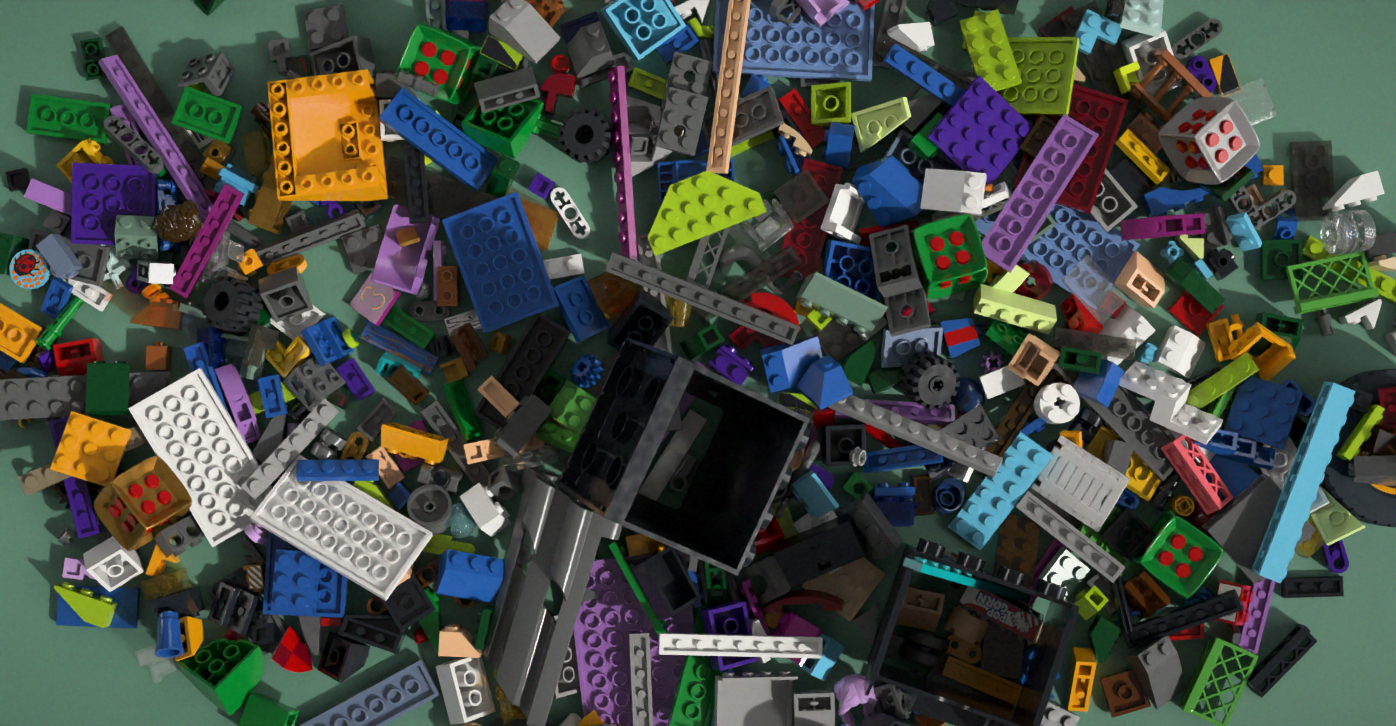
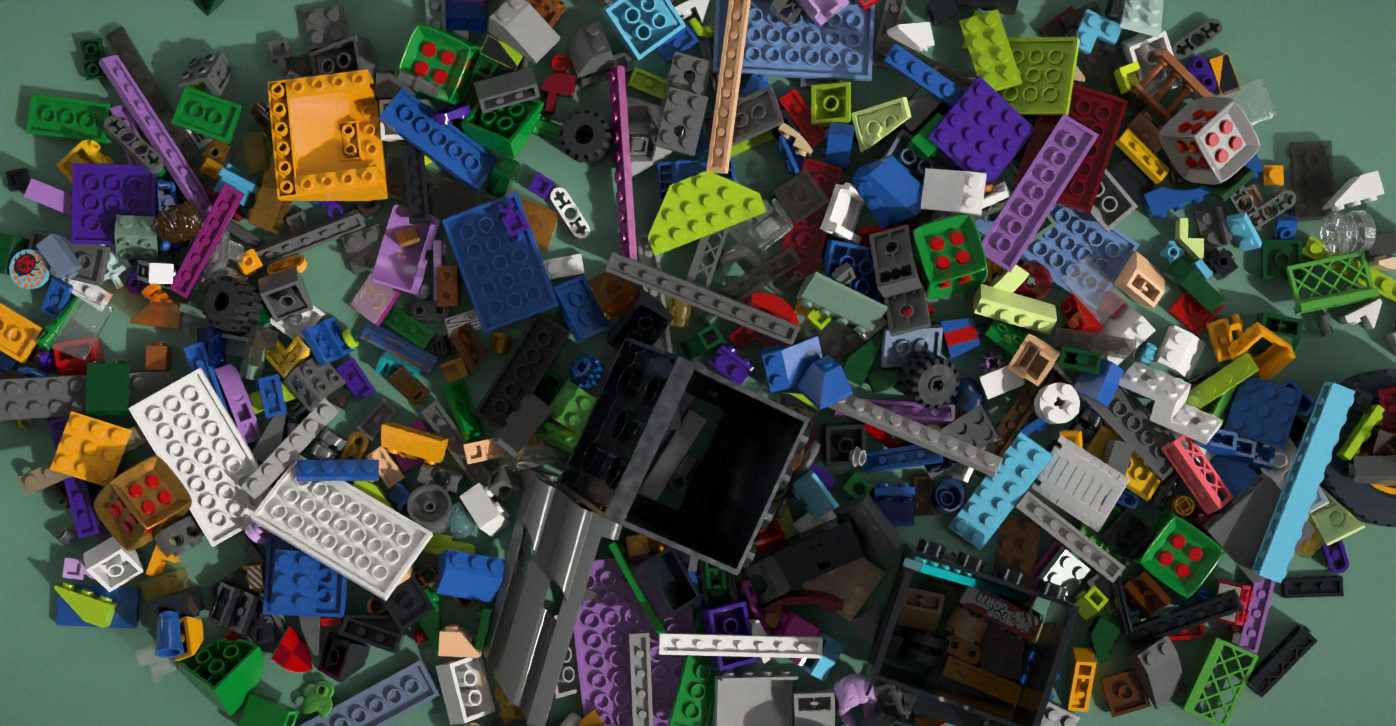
(57, 222): light grey plate -> none
(82, 327): none -> clear piece
(316, 700): none -> bright green plate
(451, 112): none -> dark purple plate
(498, 396): light nougat tile -> none
(514, 221): none -> dark purple plate
(570, 28): tile -> none
(823, 416): red tile -> none
(843, 274): none -> dark grey plate
(1037, 136): dark brown plate -> none
(1162, 226): magenta slope -> none

